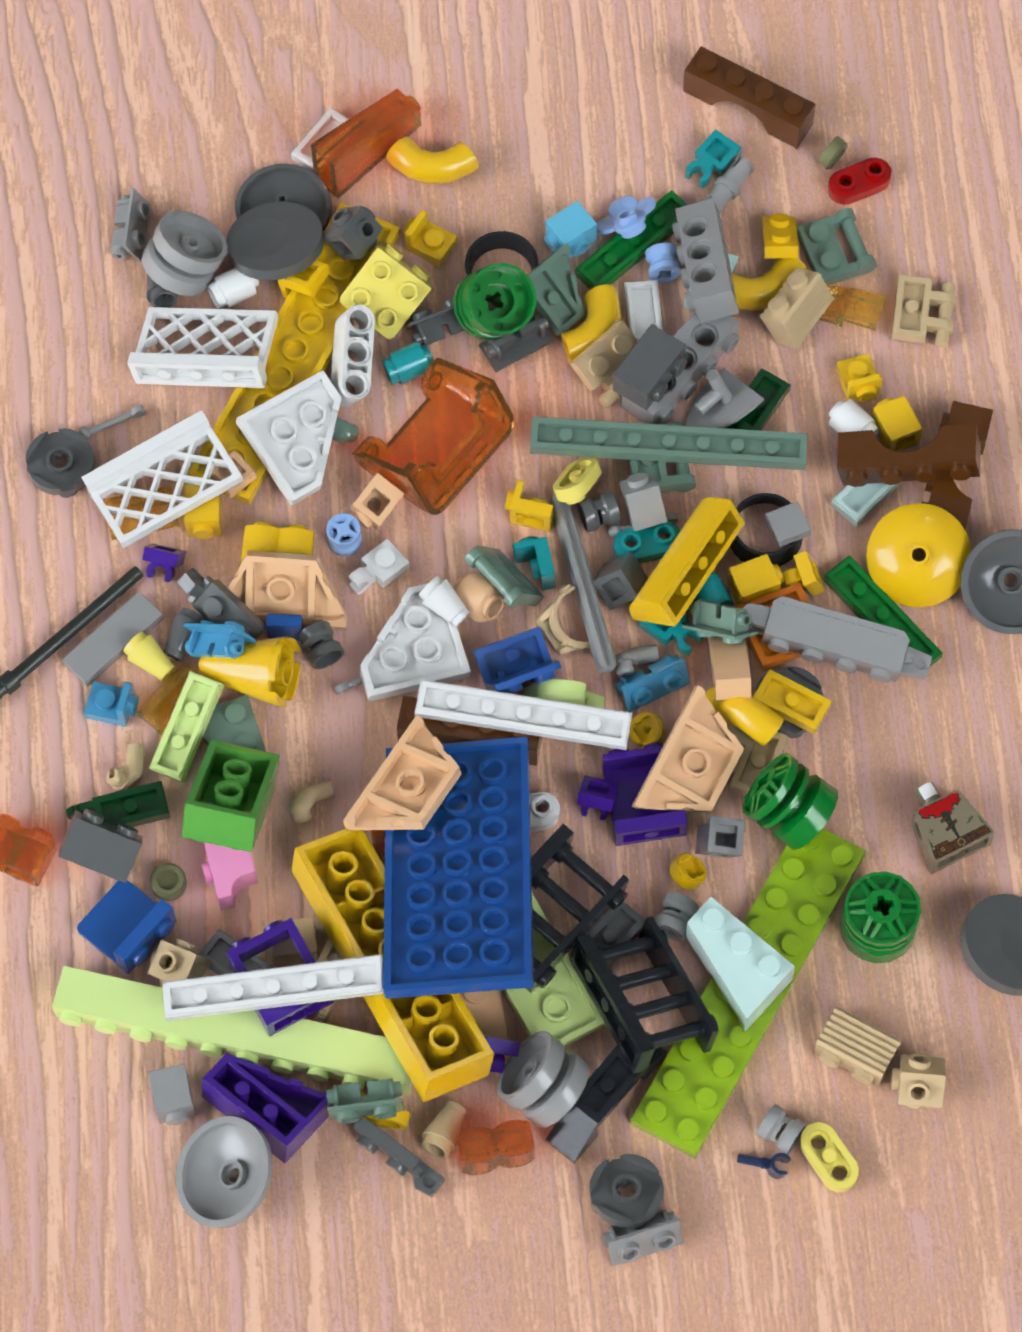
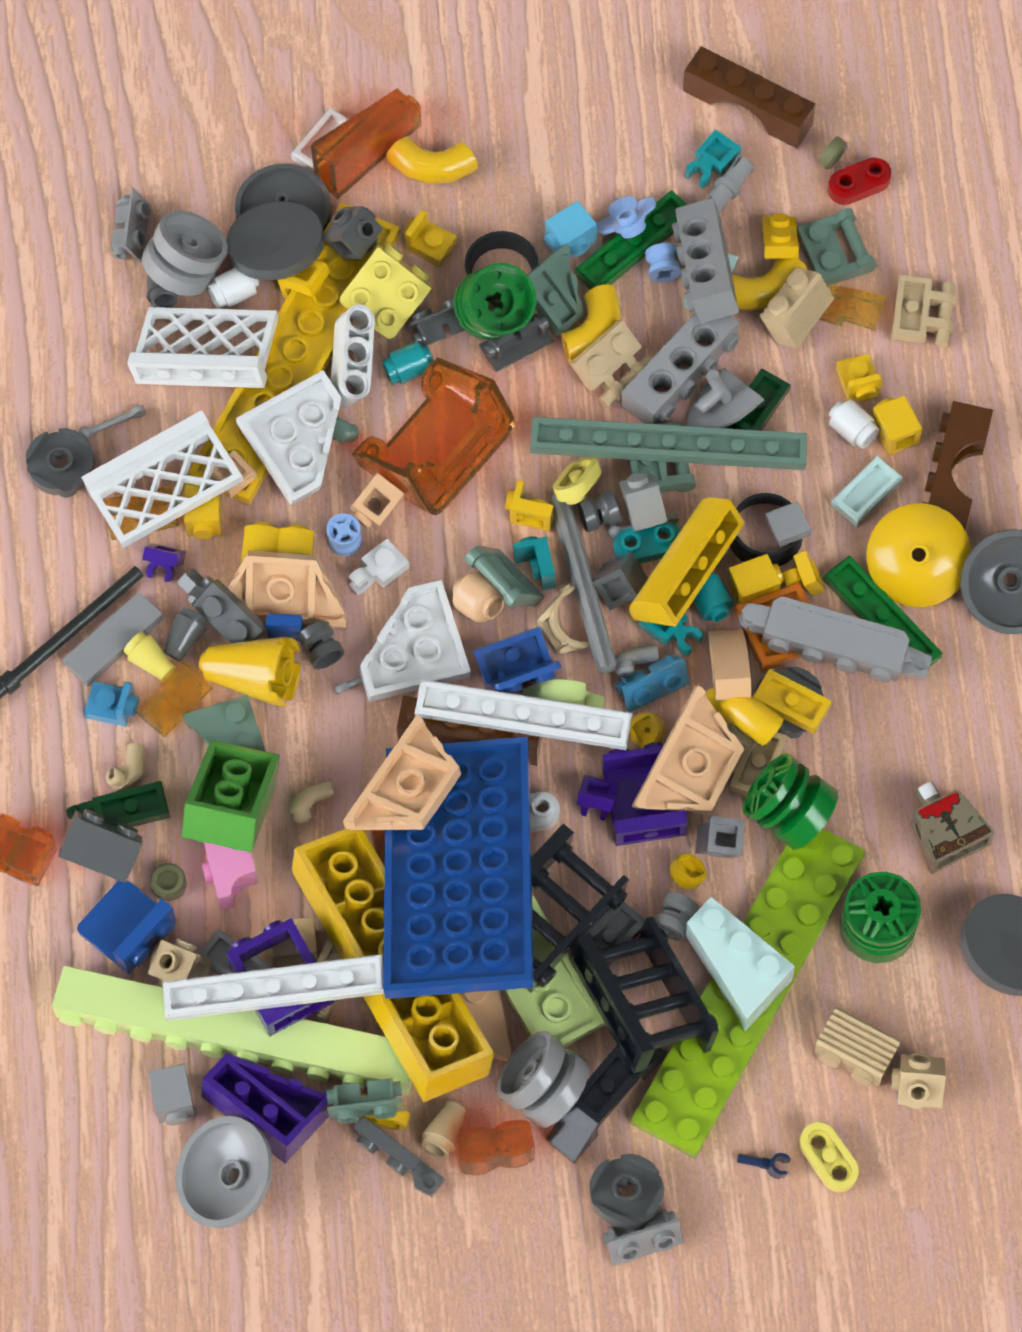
(186, 726): yellowish green tile -> none
(216, 639): dark azure hinge -> none
(444, 601): white cone -> none
(500, 1048): dark purple tile -> none
(642, 306): white tile -> none
(650, 367): dark grey brick -> none
(731, 625): sand green hinge -> none
(773, 1126): light grey wheel -> none
(951, 454): reddish brown arch -> none

